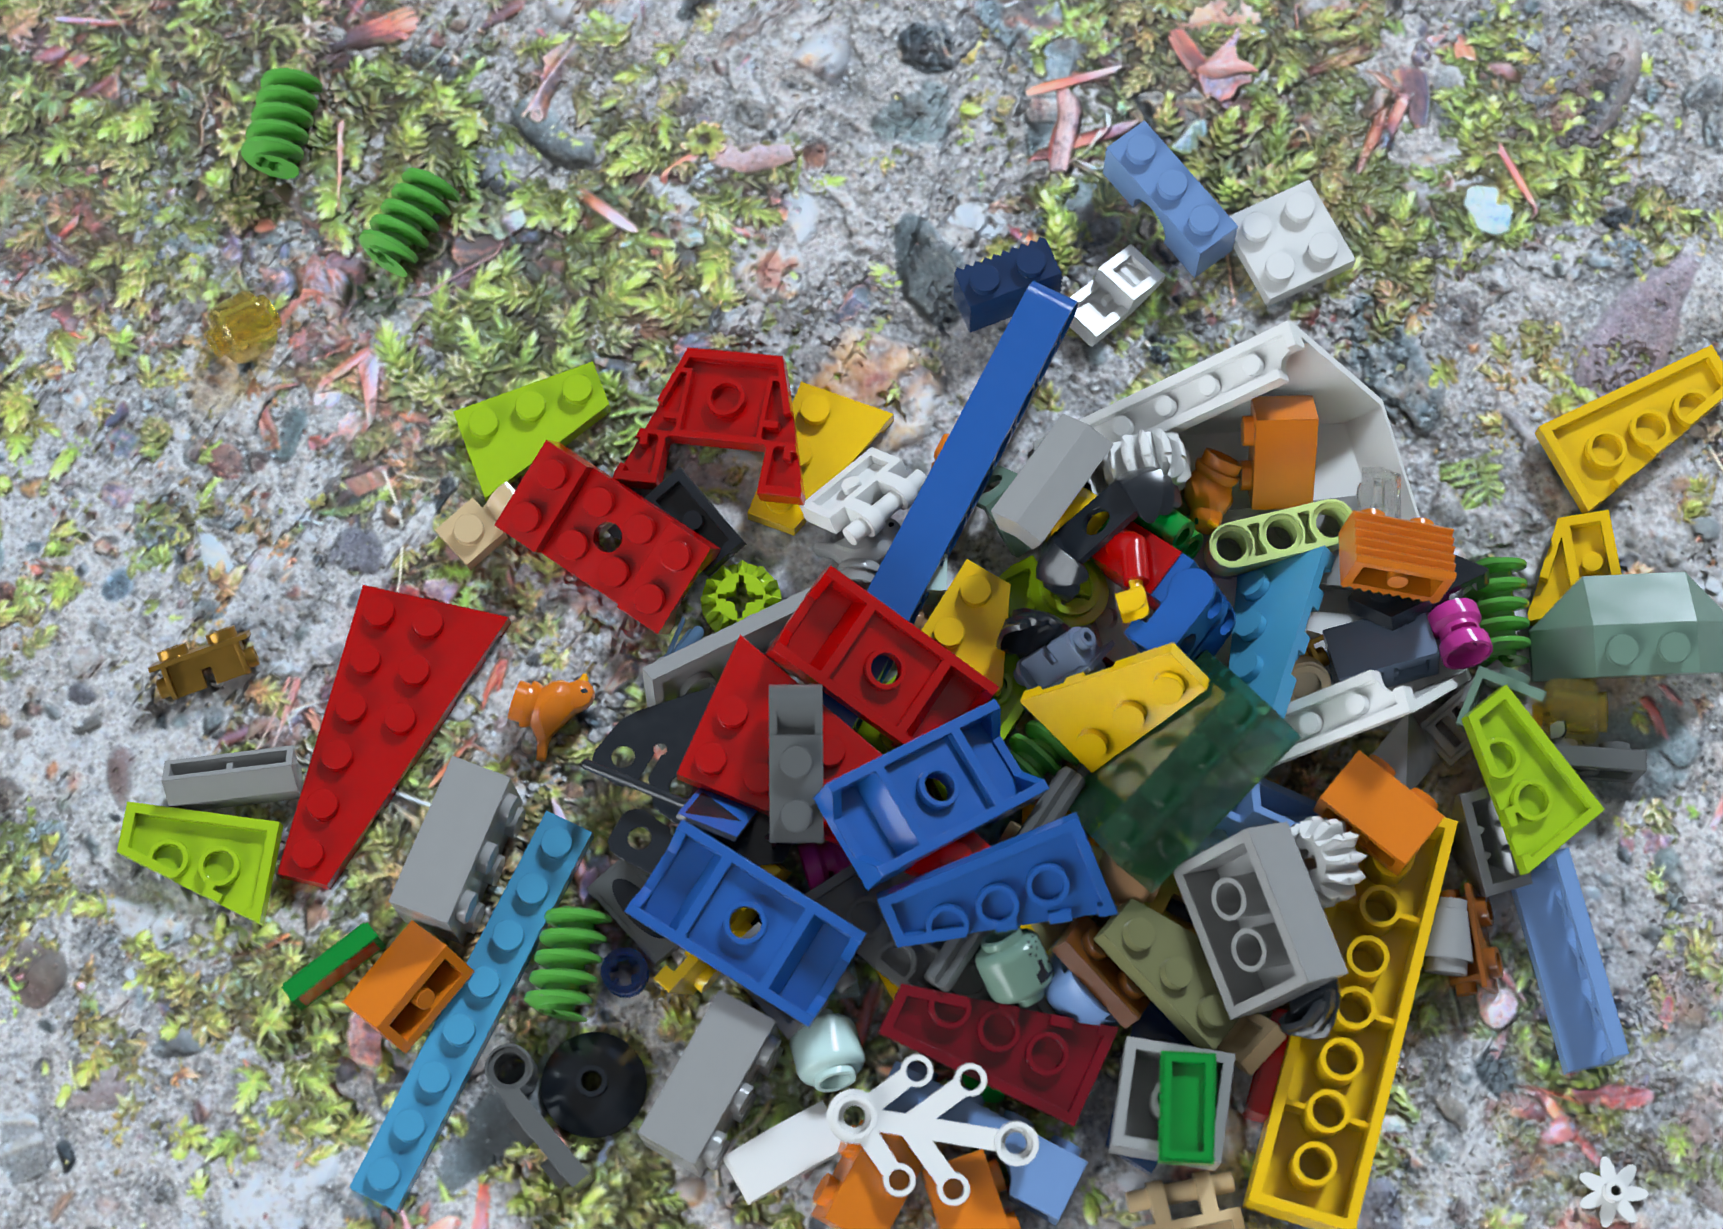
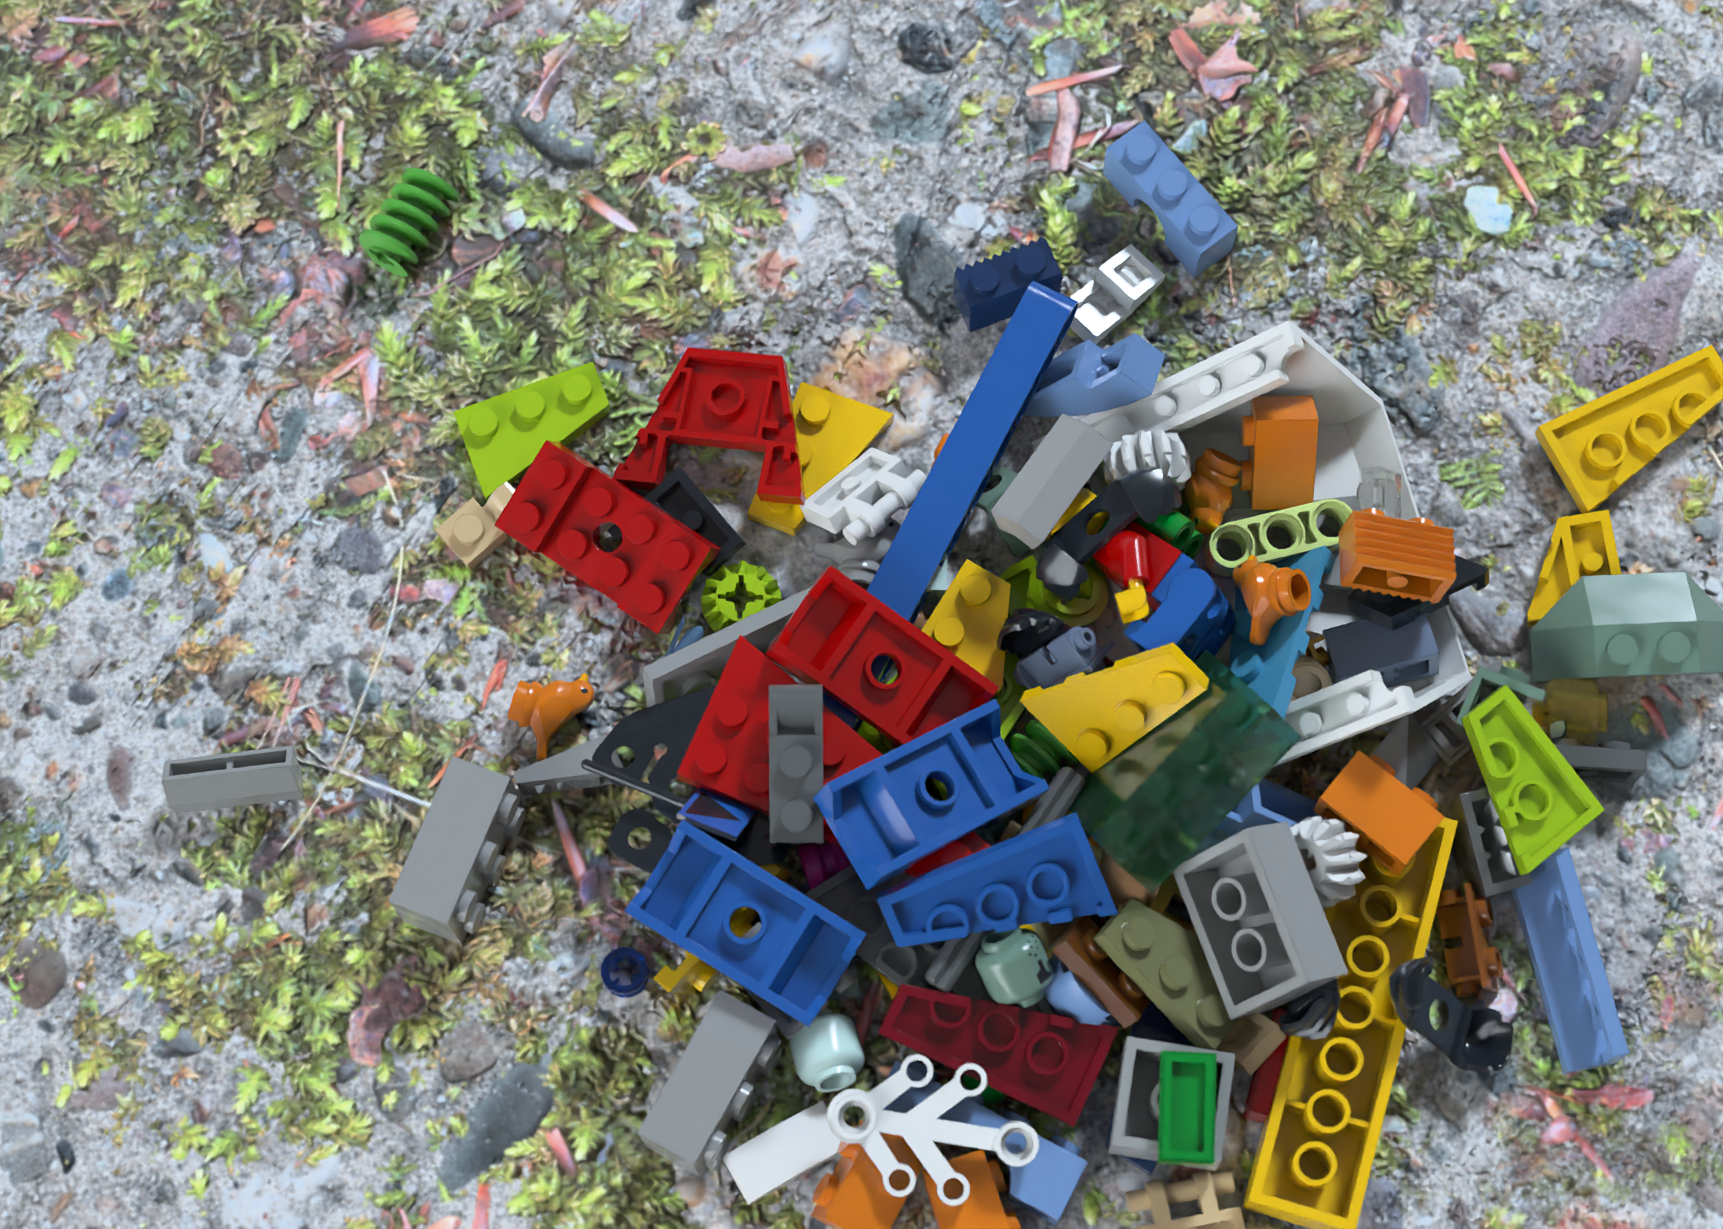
(184, 667): pearl gold hinge -> none
(207, 853): lime wing -> none
(242, 327): clear yellow head -> none
(280, 121): bright green piece -> none
(333, 966): green tile -> none
(387, 702): red wing -> none
(408, 986): orange brick -> none
(472, 1014): dark azure plate -> none
(529, 1124): dark grey plate -> none
(563, 771): none -> light grey slope
(566, 962): bright green piece -> none
(612, 1104): black dish -> none
(614, 893): dark grey tile -> none
(1097, 379): none -> medium blue slope
(1270, 594): none -> orange animal
(1290, 243): white plate -> none
(1449, 939): light grey cone -> none
(1460, 635): dark pink wheel -> none
(1469, 1032): none -> black piece
(1498, 608): bright green piece -> none
(1603, 1196): white plant -> none

